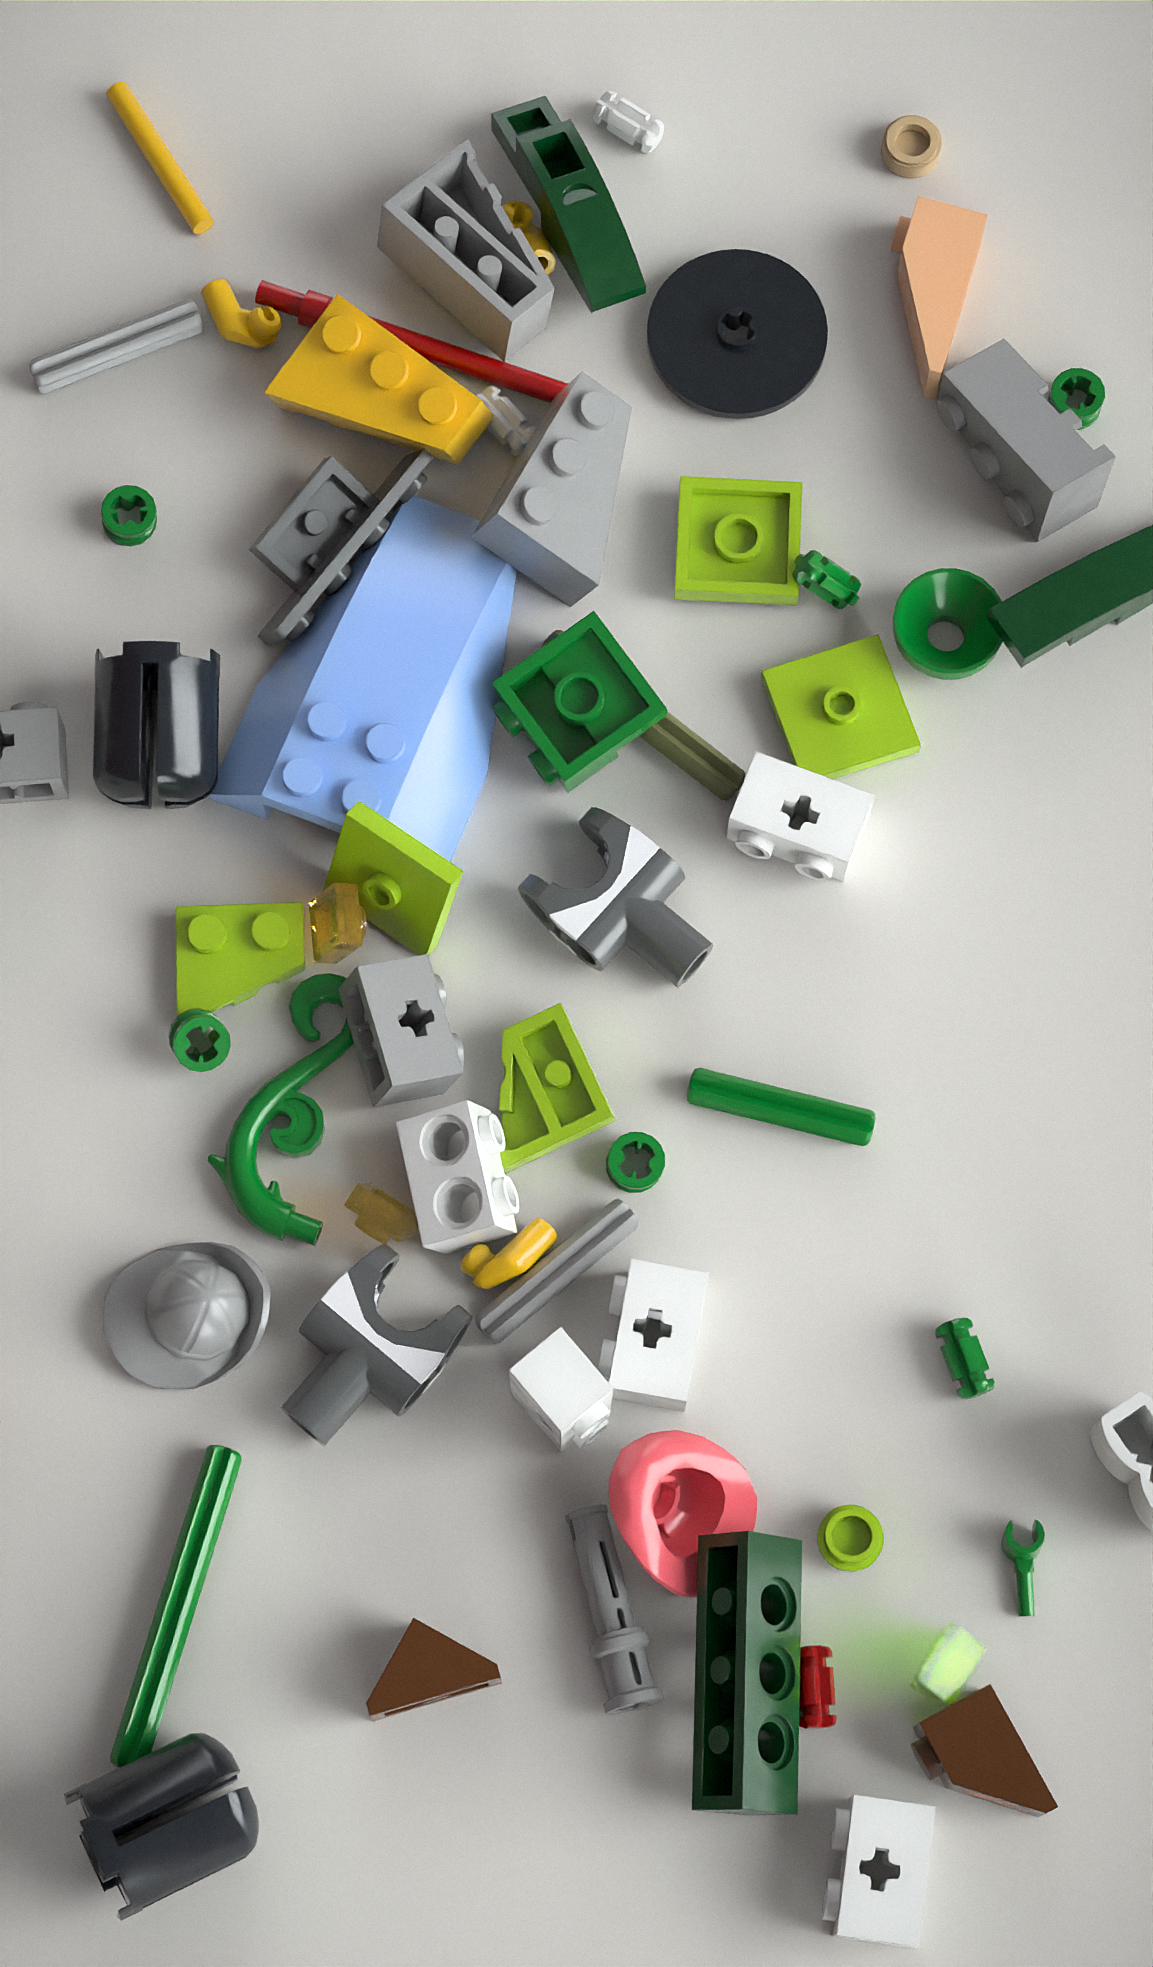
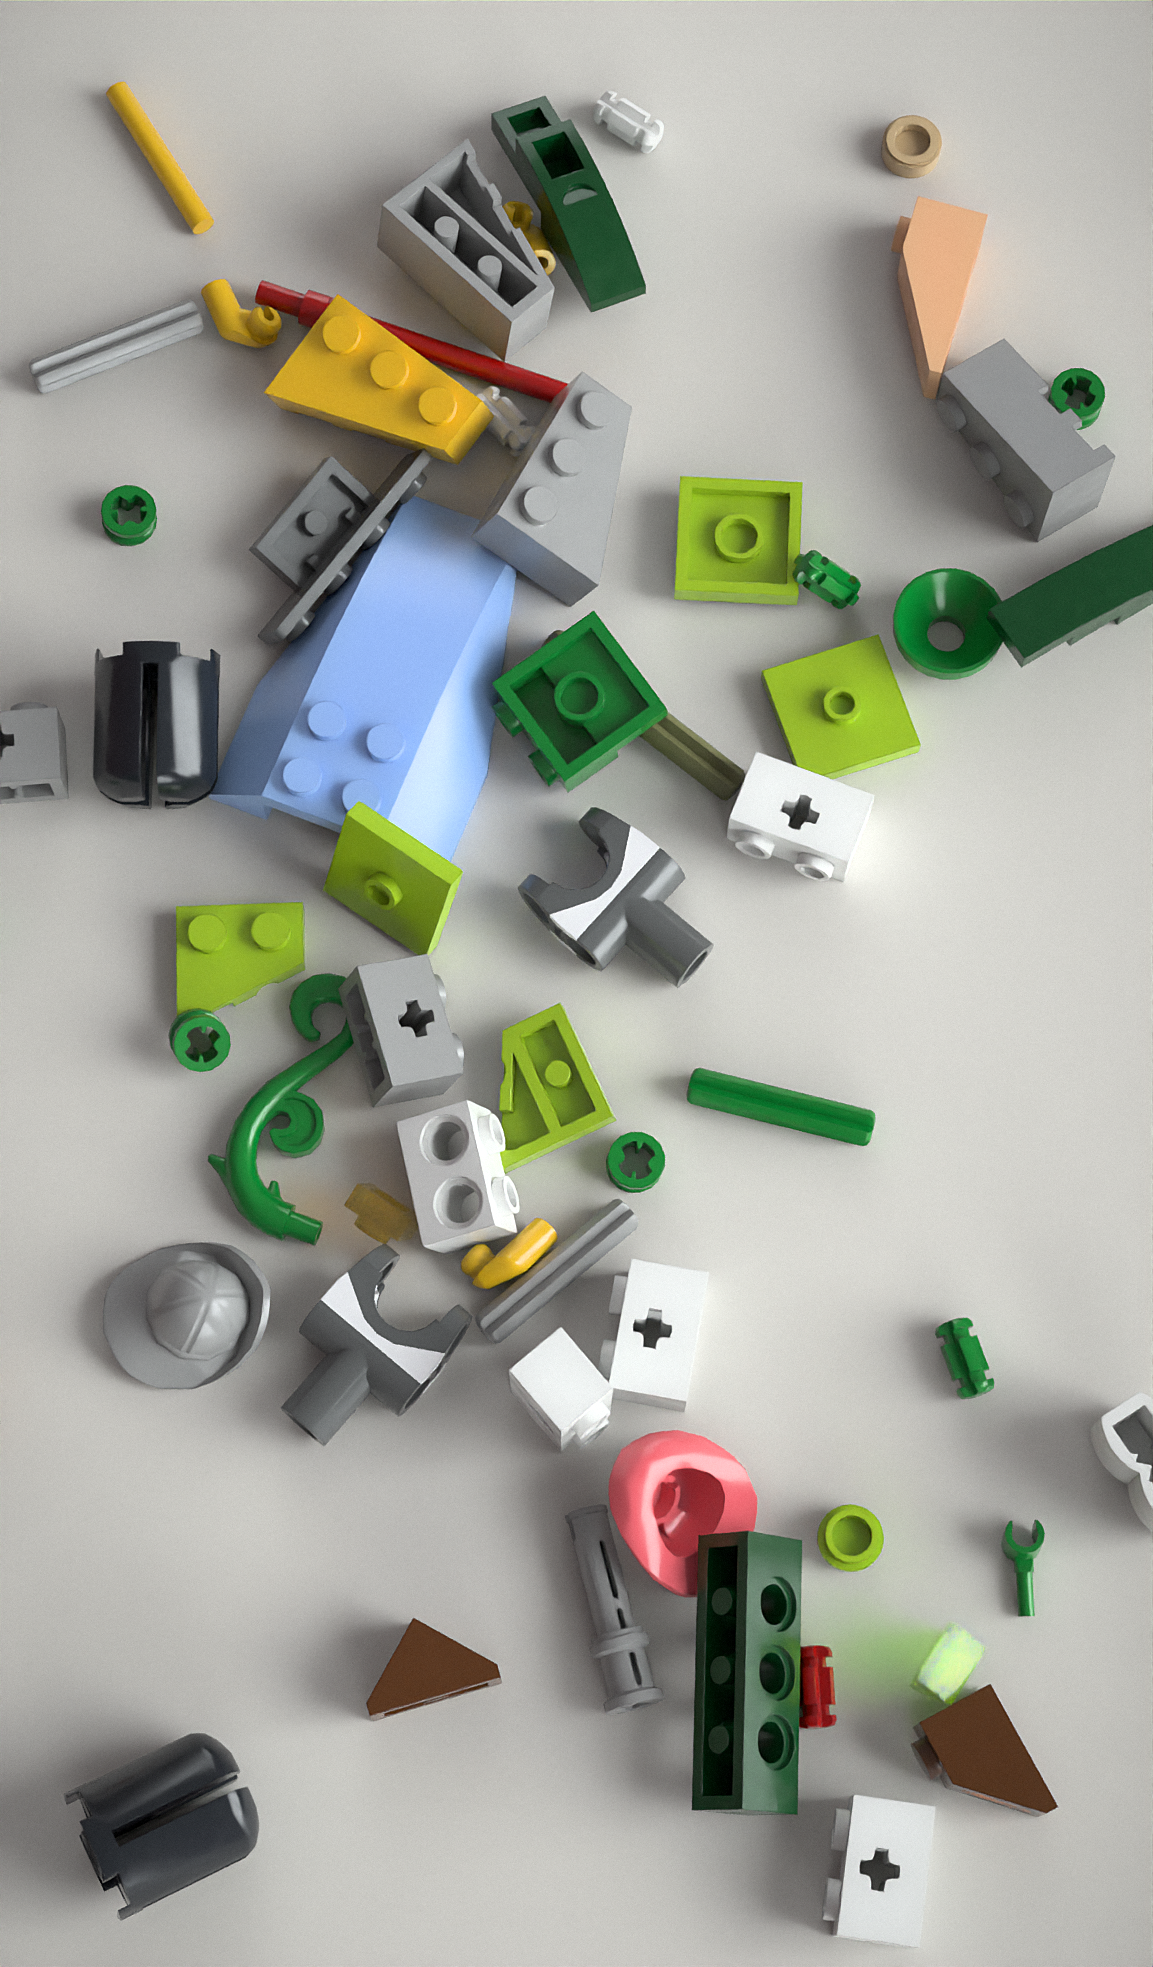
(176, 1605): green axle -> none
(336, 923): clear yellow plate -> none
(746, 375): black piece -> none

